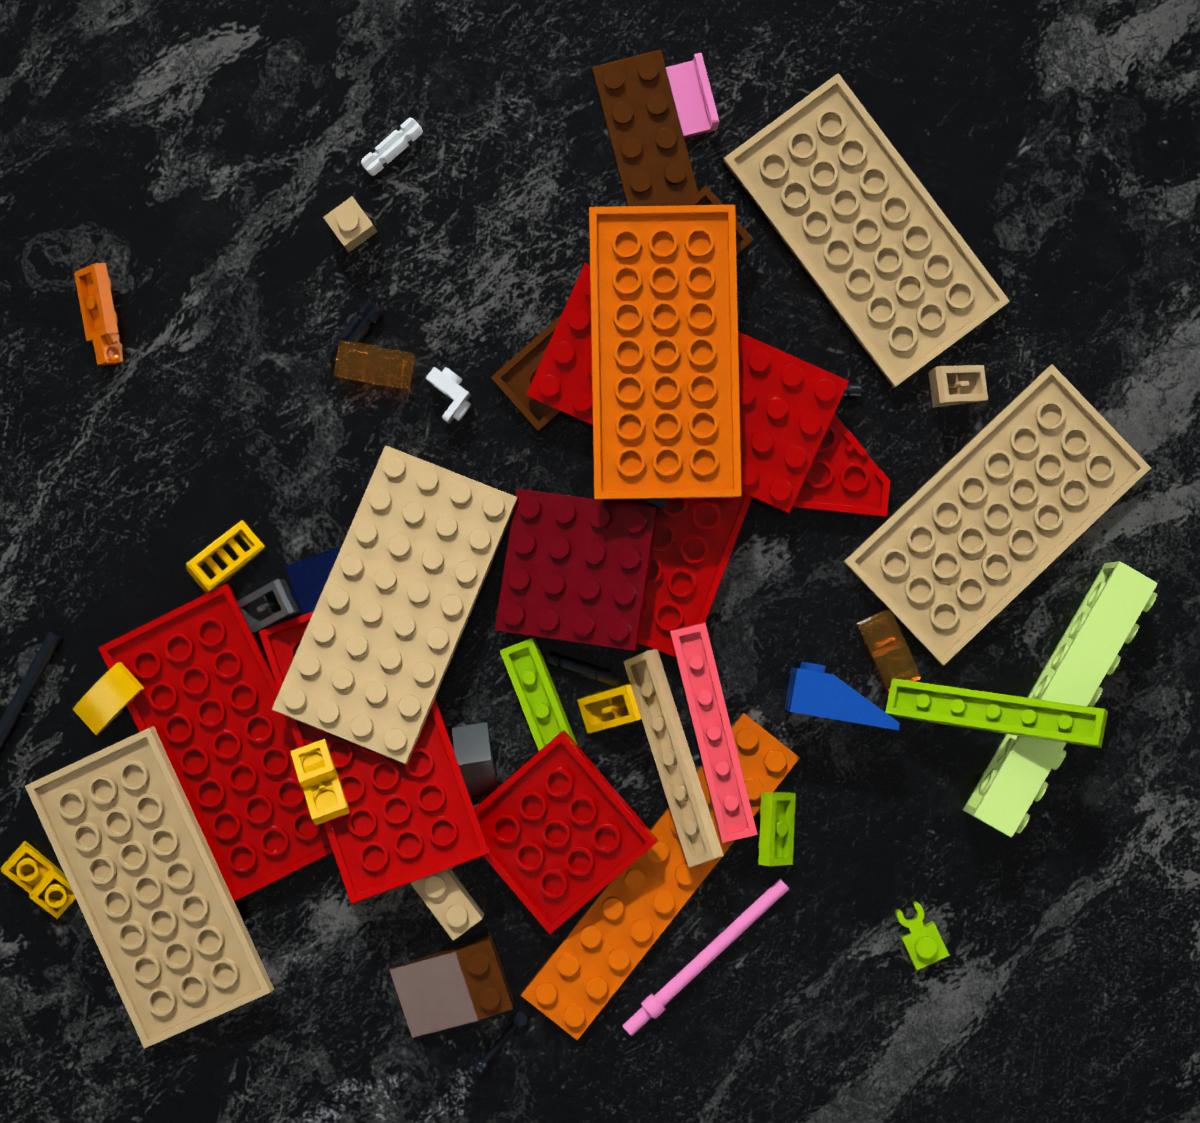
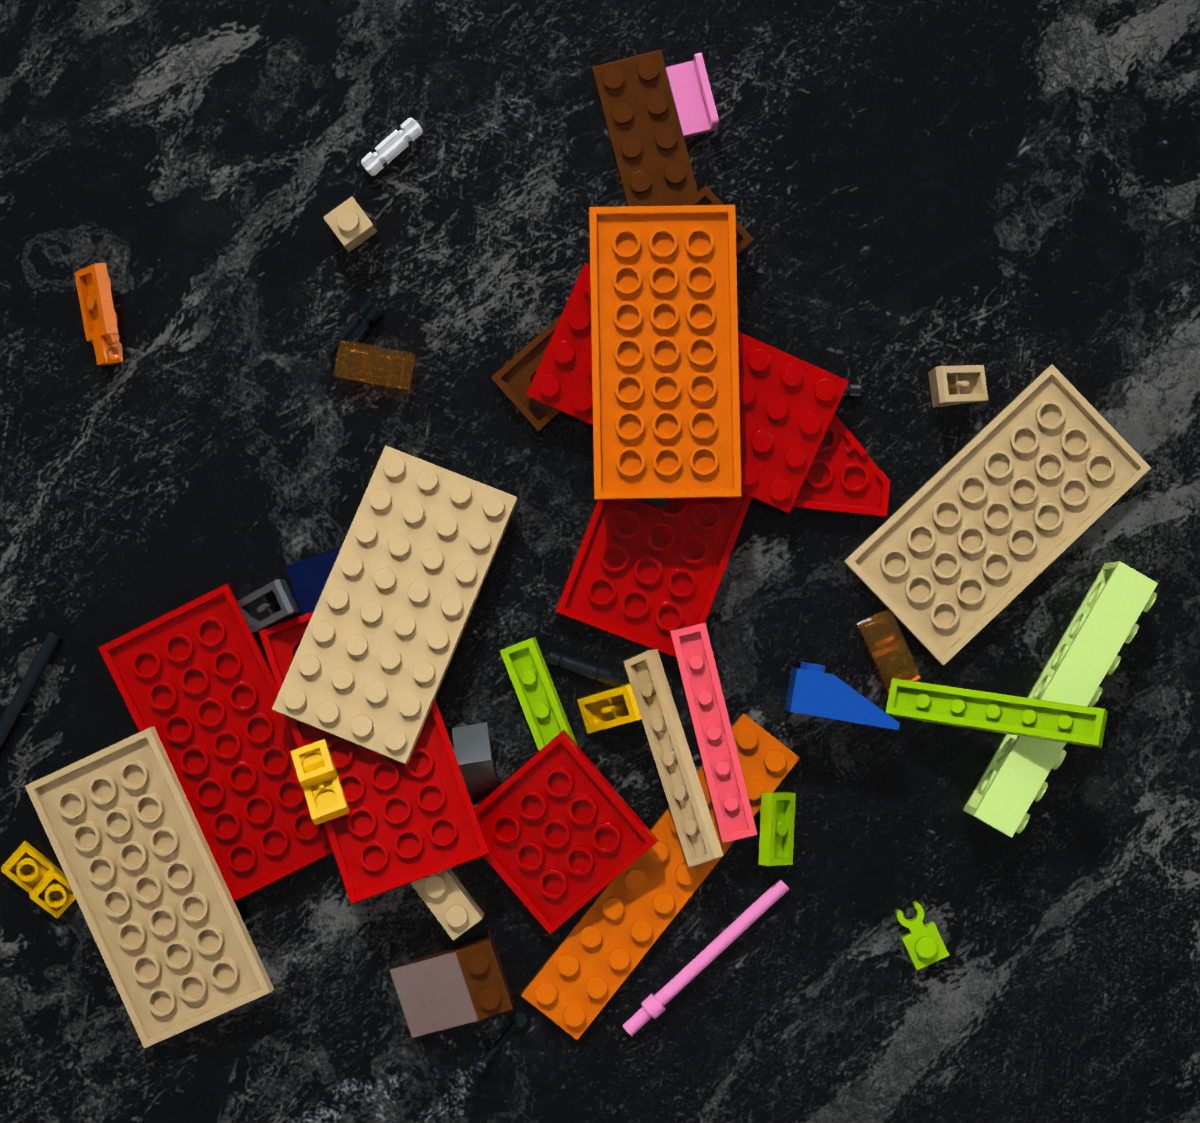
(108, 698): yellow slope -> none
(216, 547): yellow slope -> none
(449, 383): white bracket -> none
(576, 569): dark red plate -> none
(866, 230): tan plate -> none

